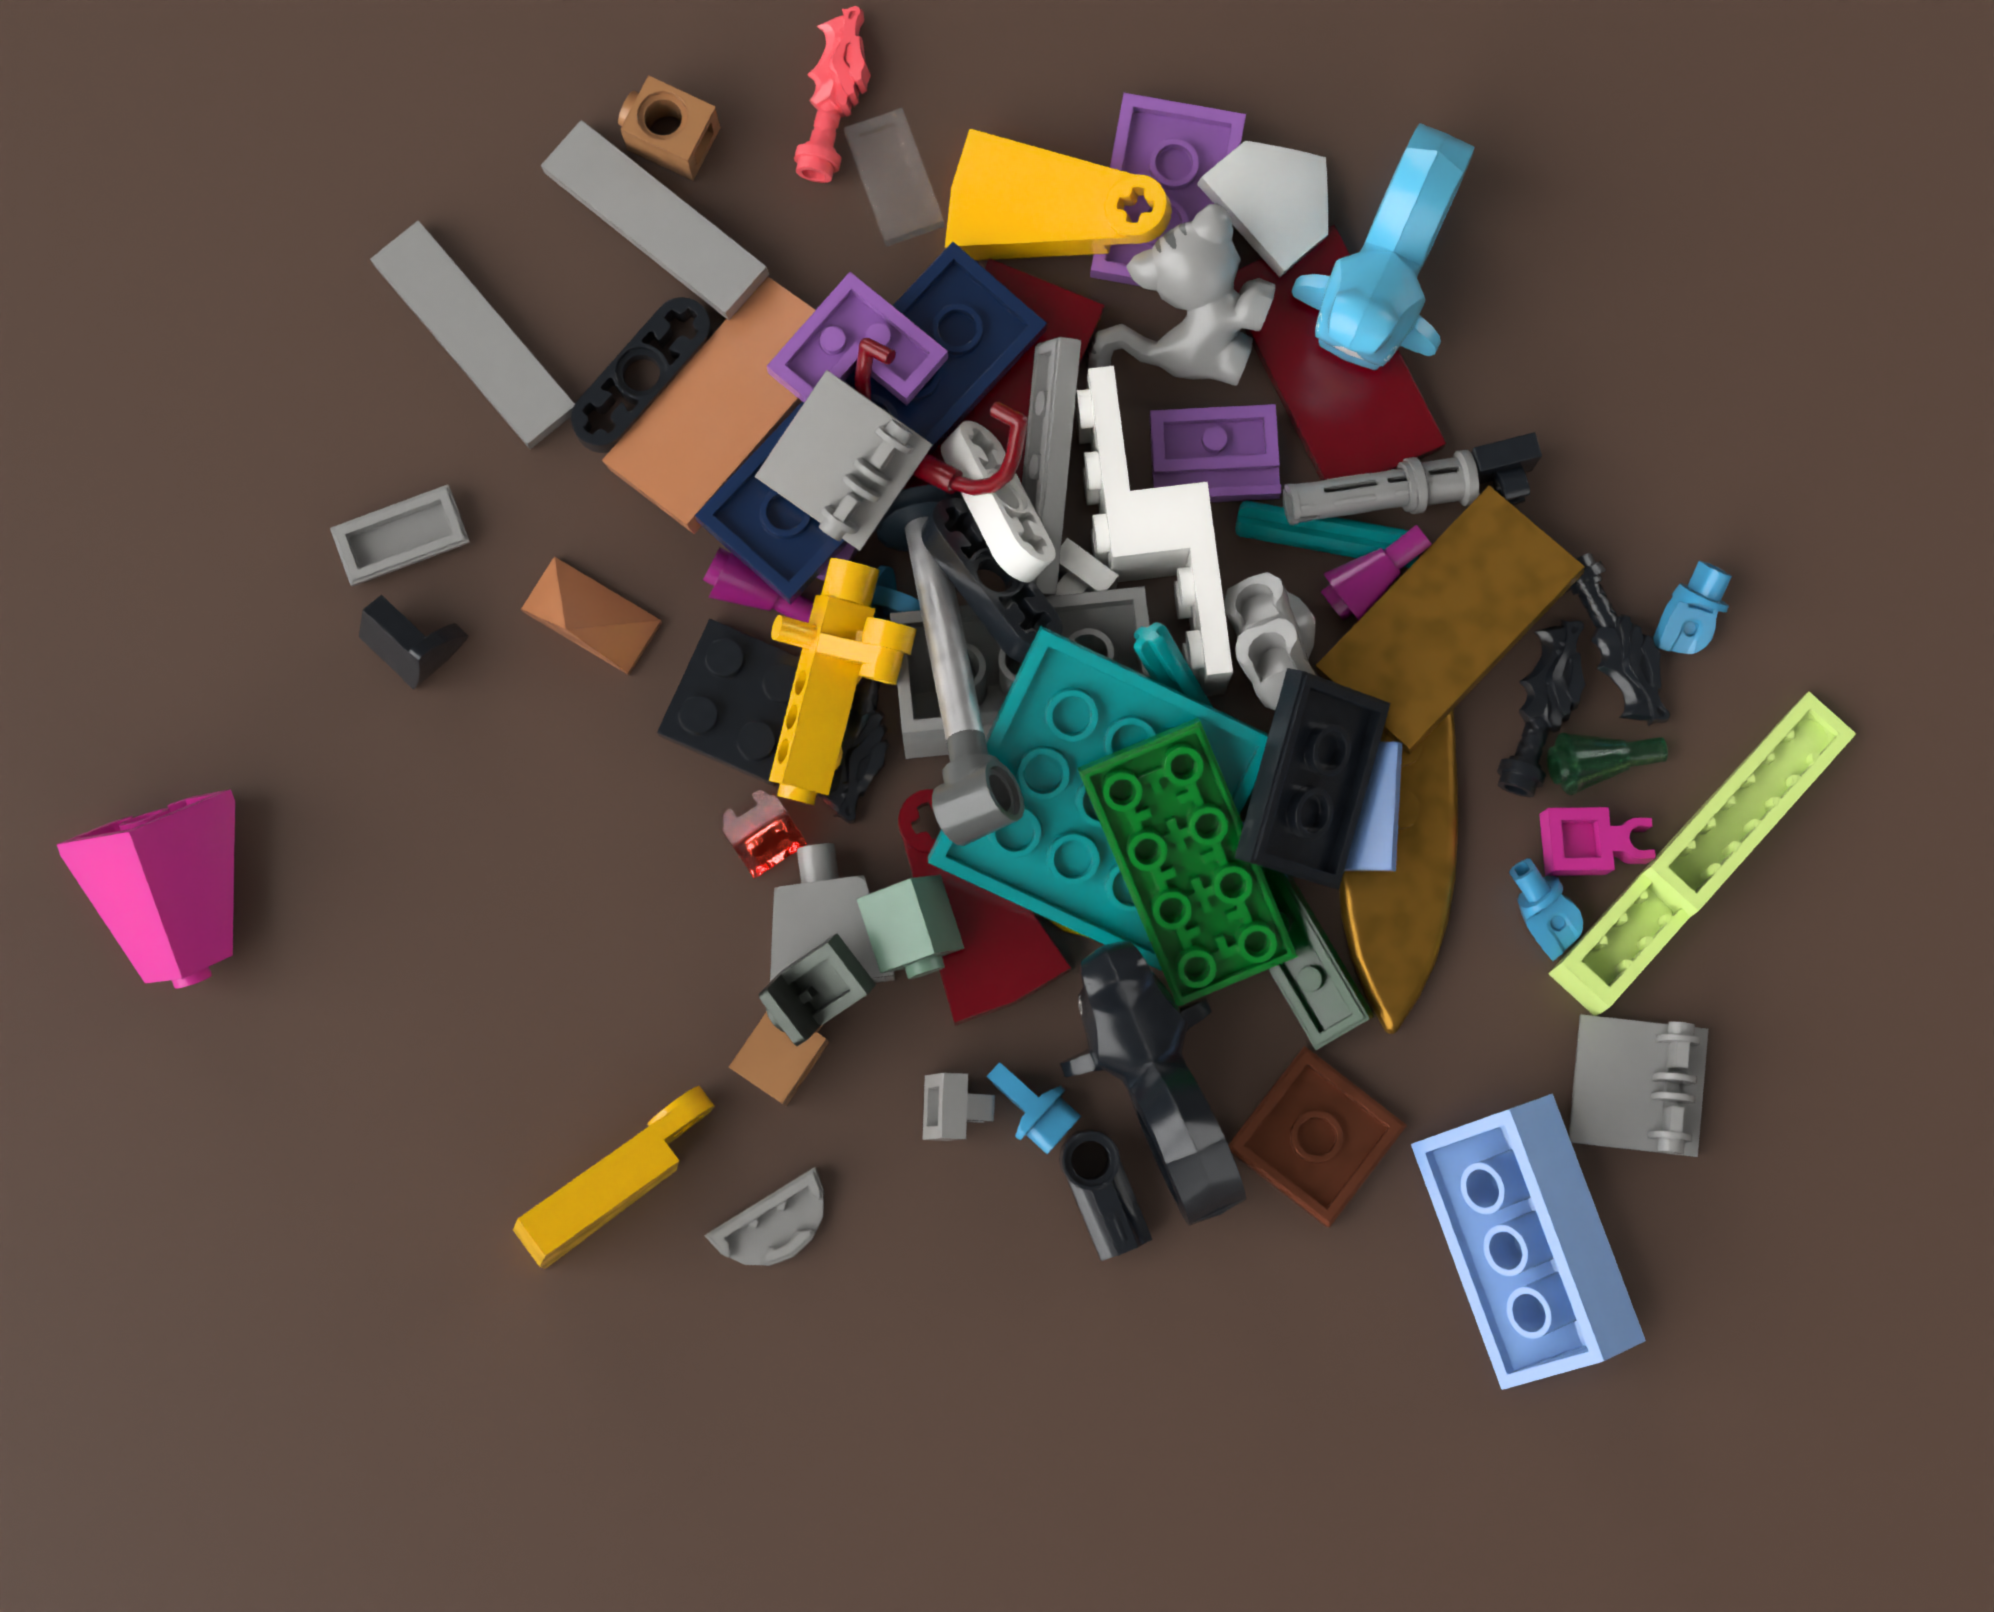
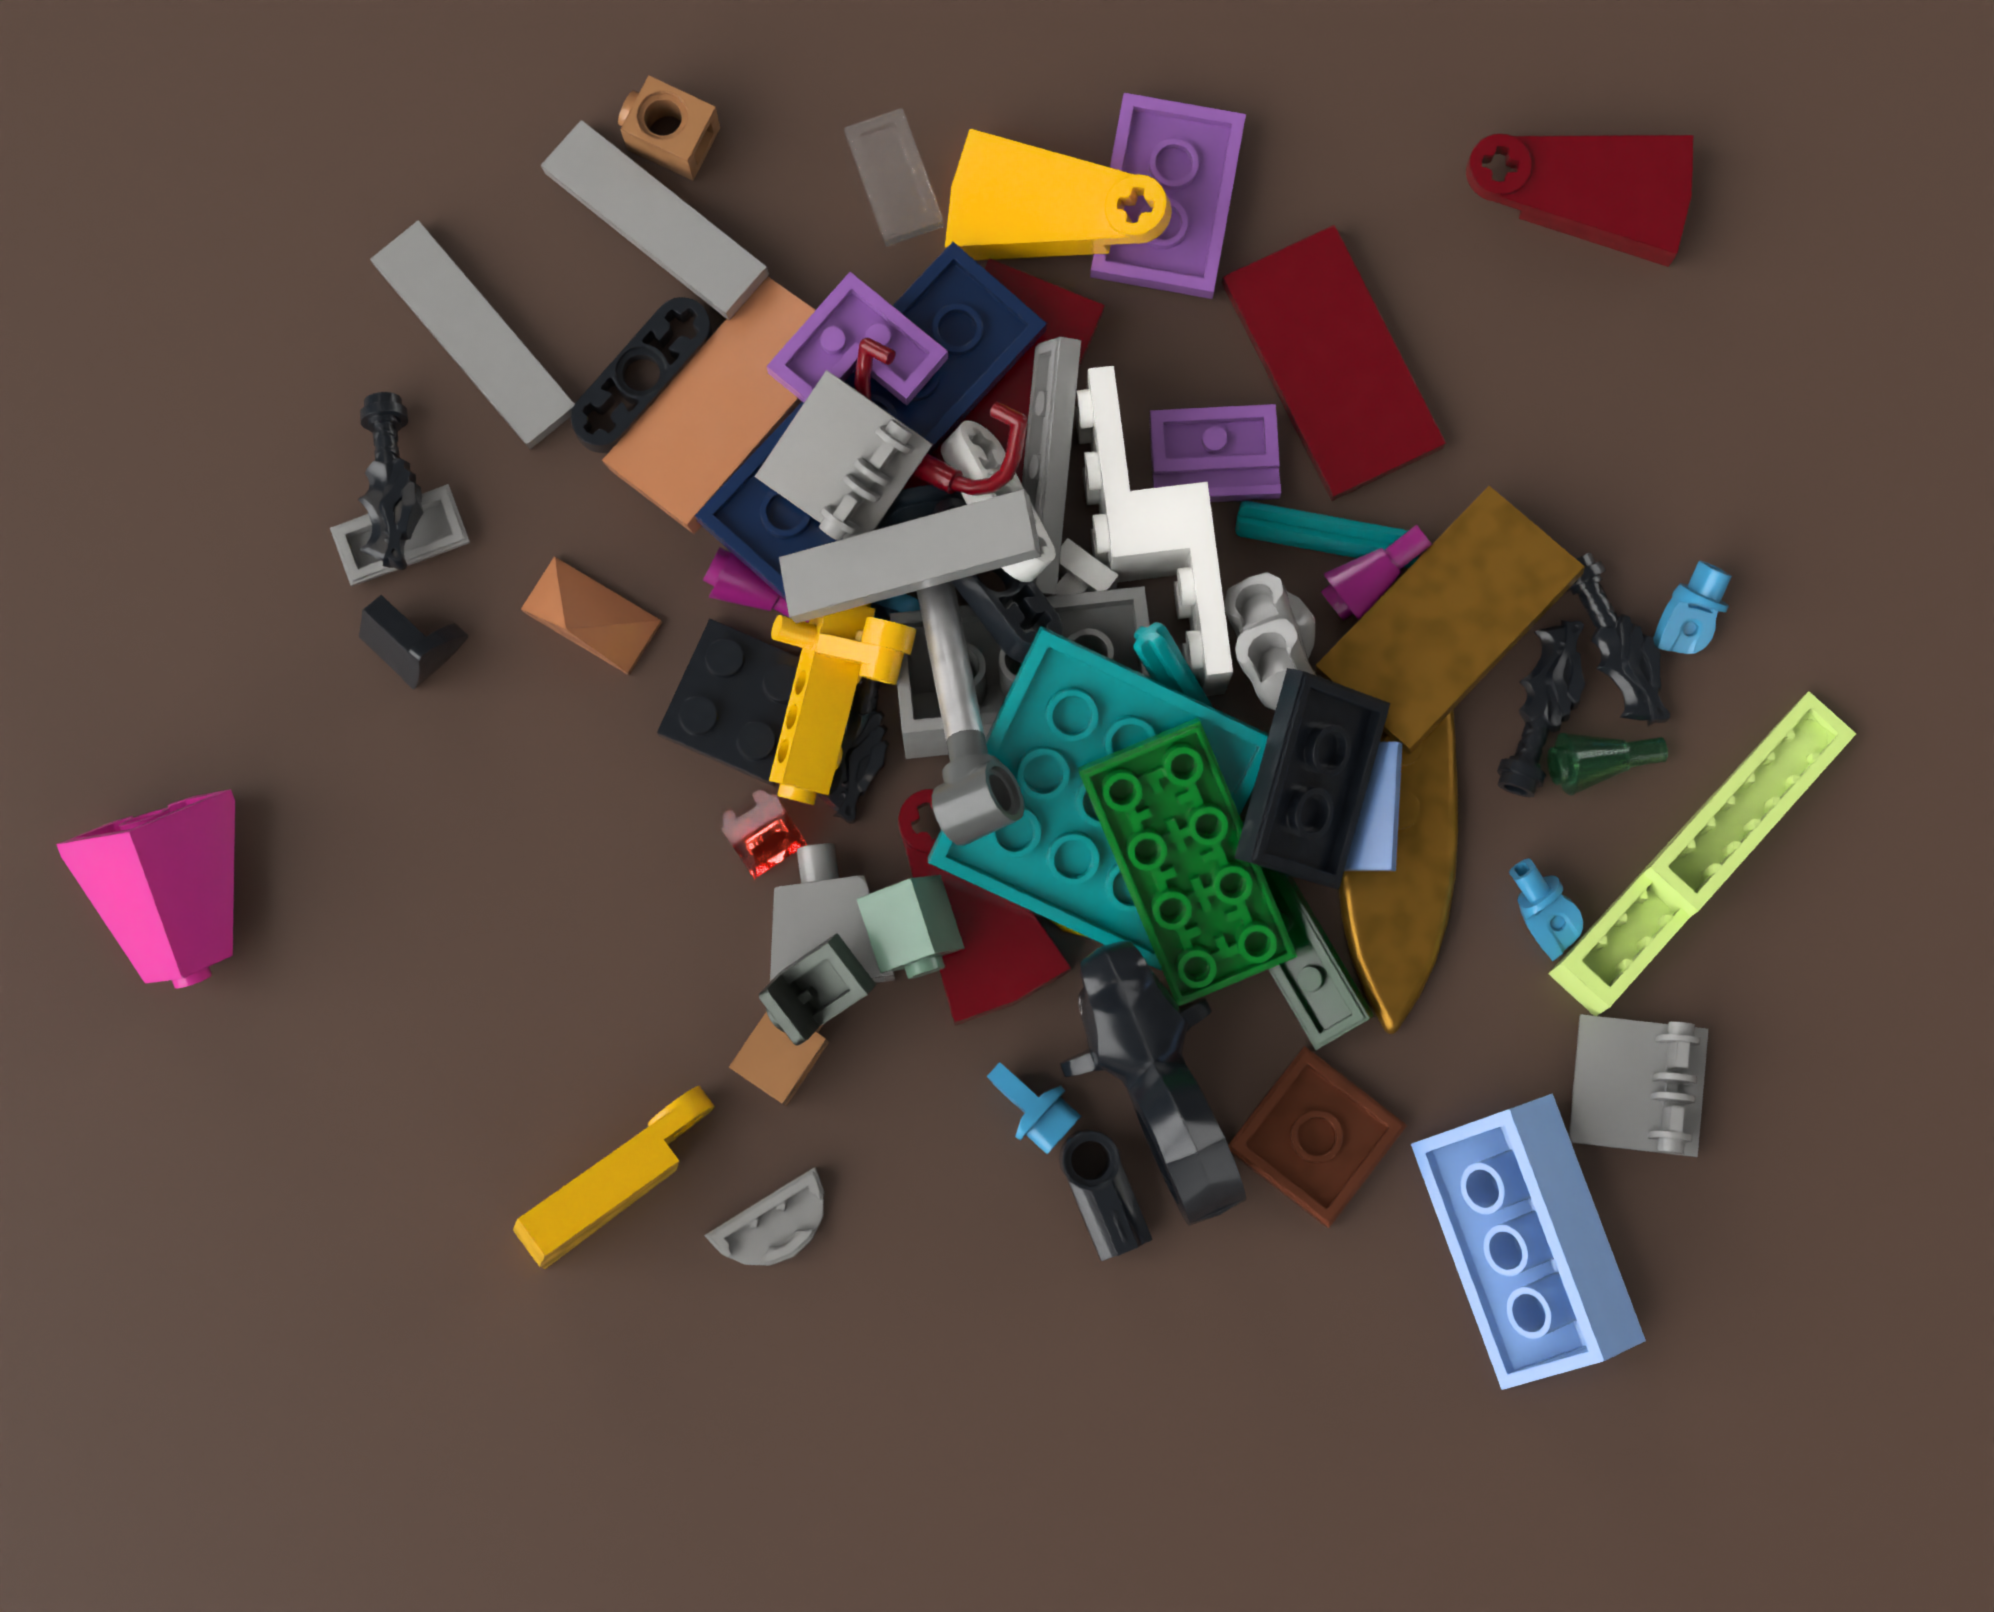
(393, 492): none -> black piece
(838, 81): coral piece -> none
(910, 556): none -> light grey tile
(951, 1106): light grey tile -> none
(1194, 272): light grey animal -> none
(1273, 199): white slope -> none
(1375, 294): medium azure animal -> none
(1409, 486): light grey pin -> none
(1507, 465): black tile -> none
(1584, 842): dark pink plate -> none
(1598, 188): none -> dark red piece

